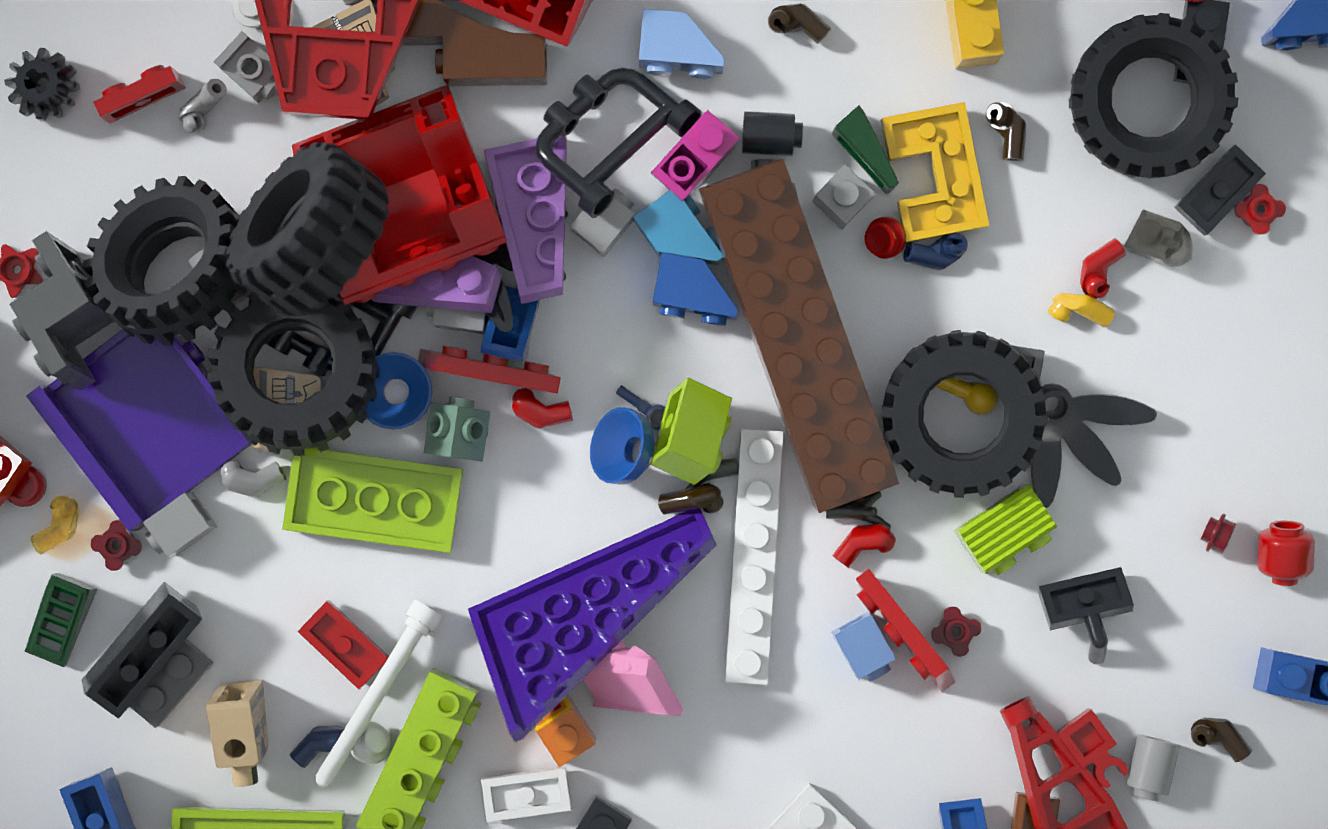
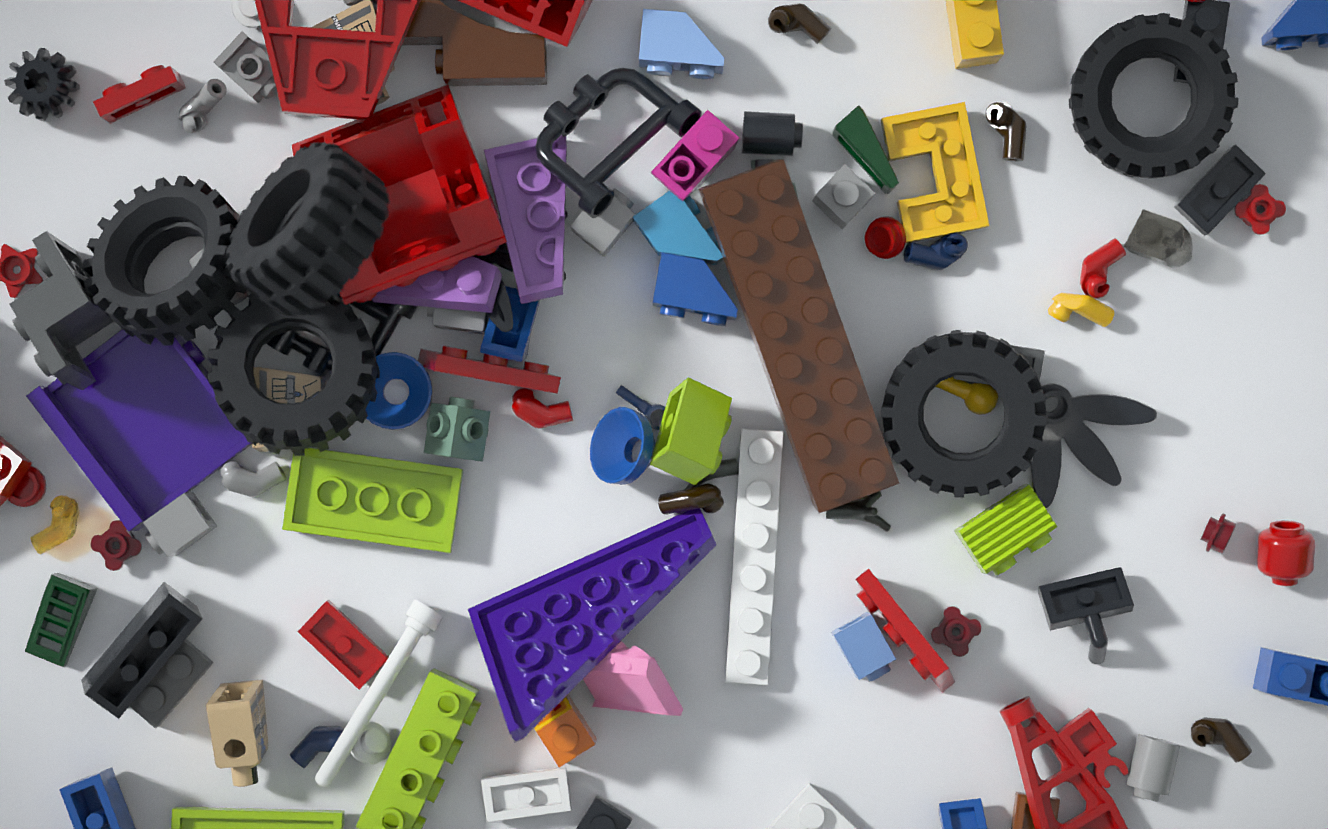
(864, 538): red arm -> none

